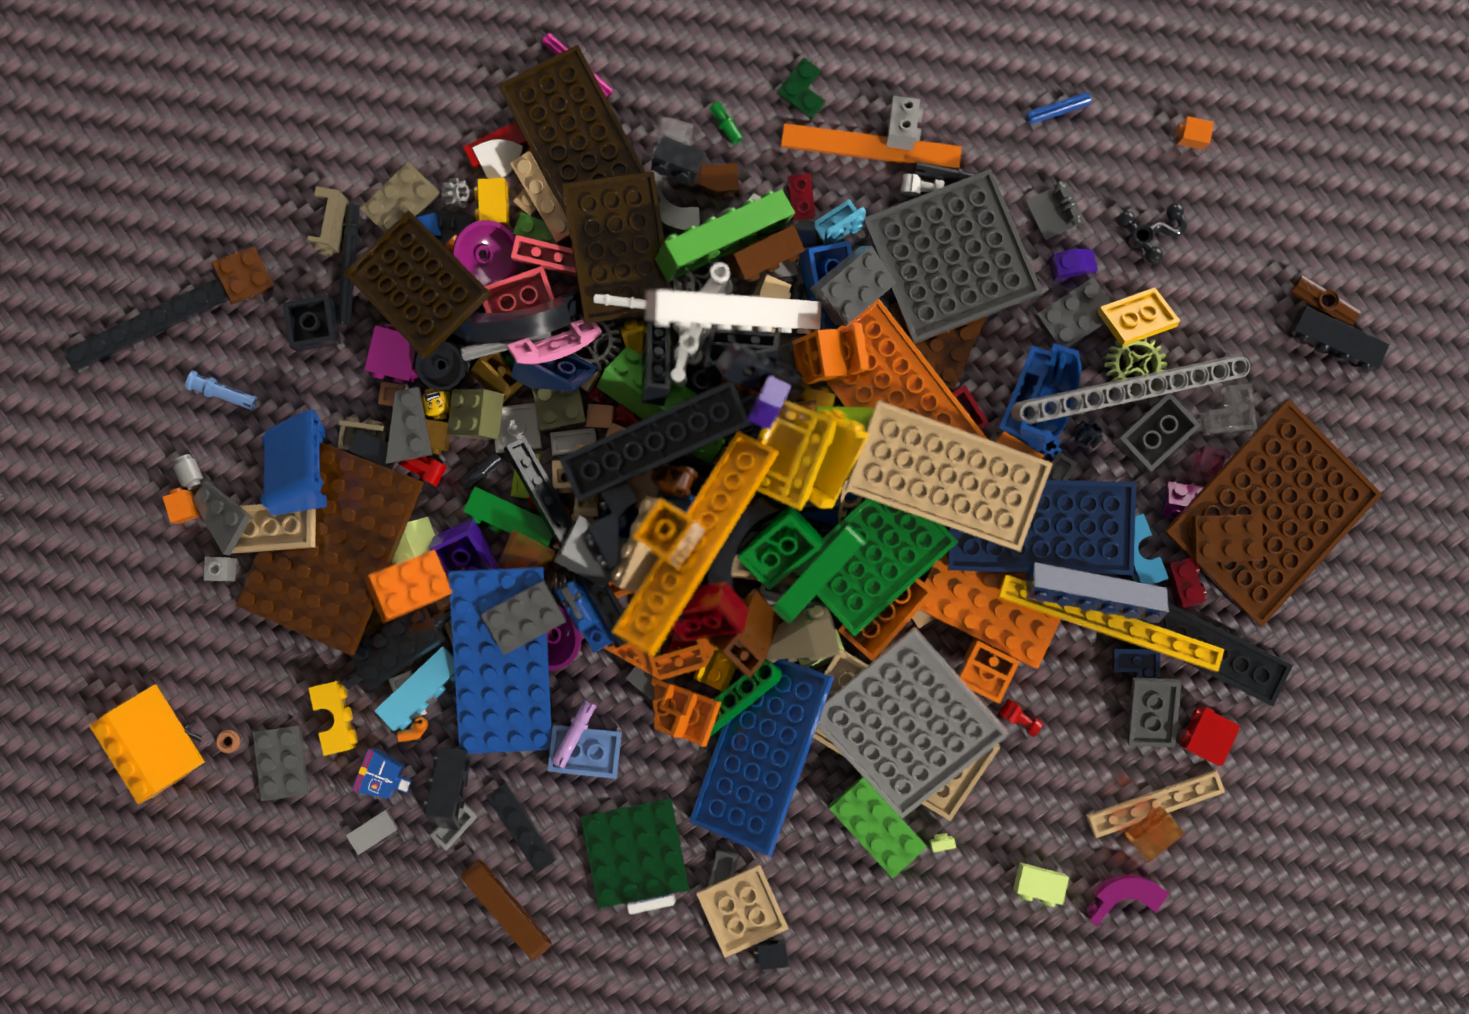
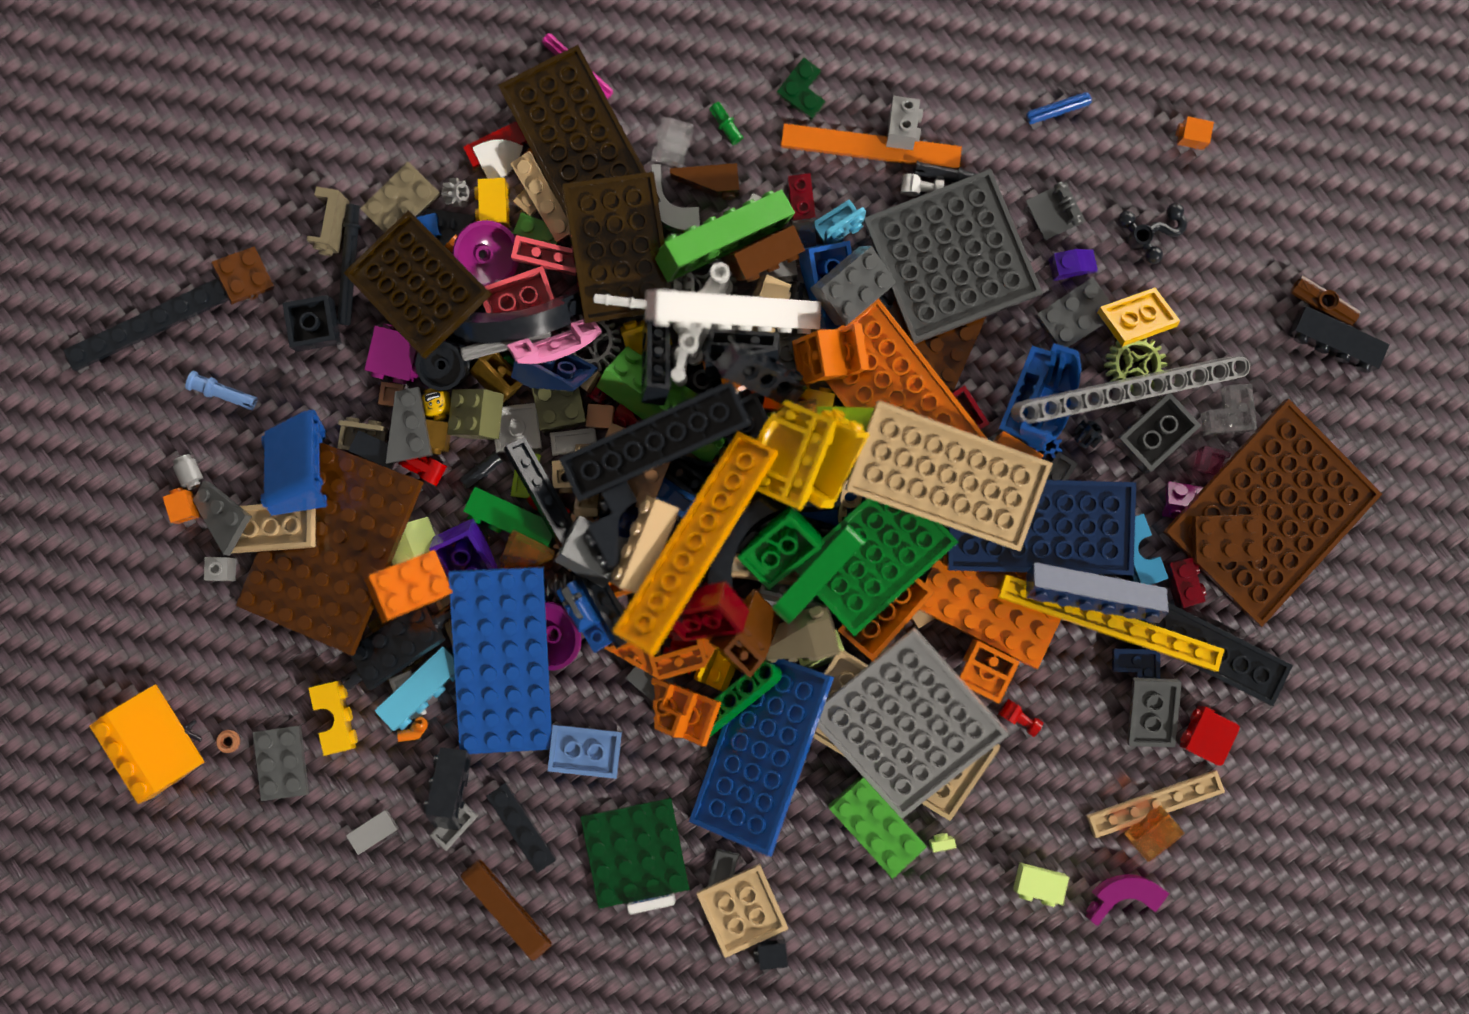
(380, 775): blue torso -> none
(523, 617): dark grey plate -> none
(571, 738): lavender pin -> none
(669, 533): light orange brick -> none
(674, 480): reddish brown piece -> none
(678, 161): black slope -> none
(769, 402): slope -> none

